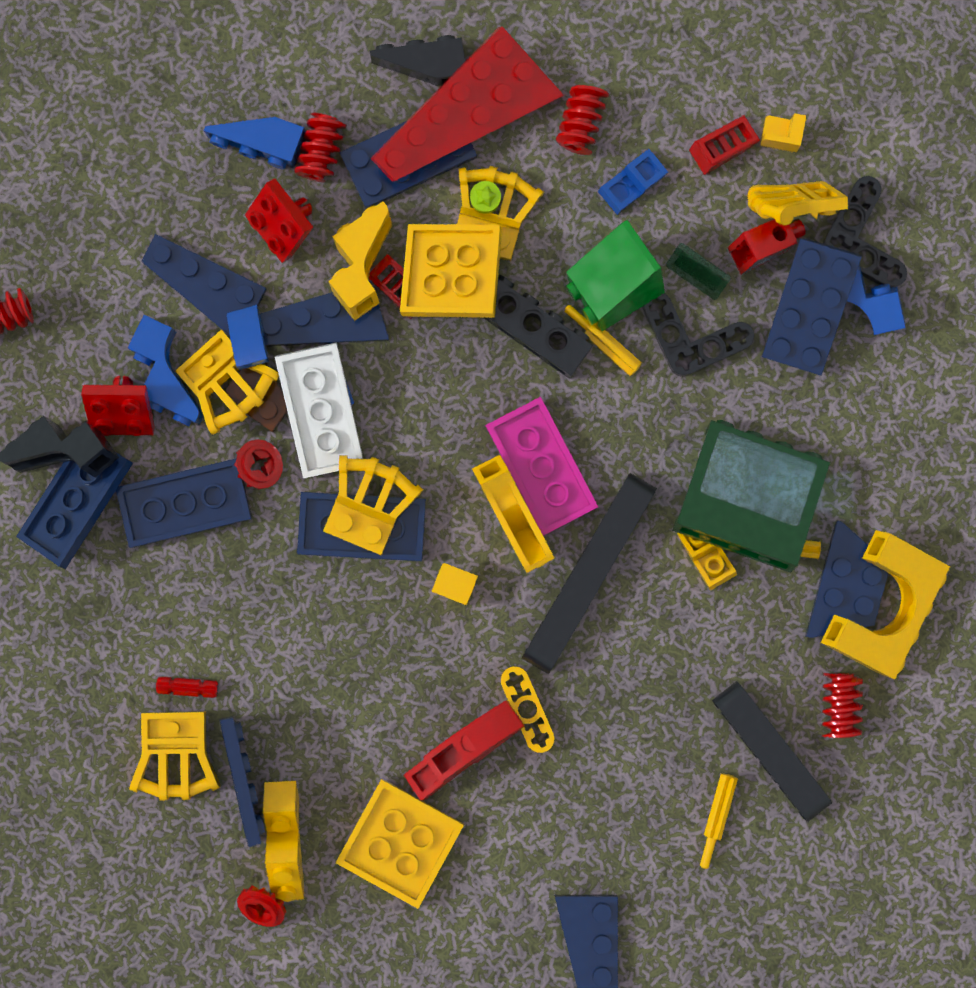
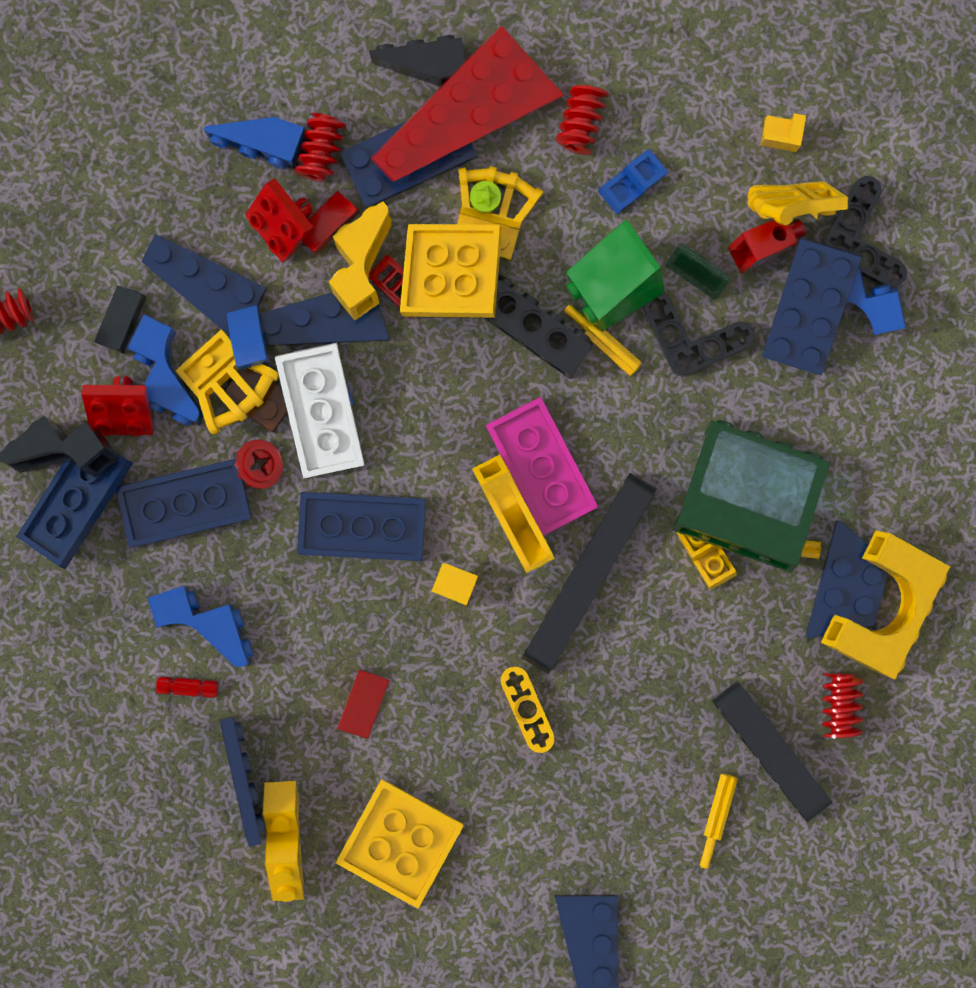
(120, 319): none -> black slope
(174, 734): yellow plate -> none
(217, 626): none -> blue arch
(251, 902): red gear -> none
(328, 220): none -> red slope
(359, 522): yellow plate -> none
(363, 704): none -> red slope
(463, 749): red slope -> none
(708, 156): red slope -> none

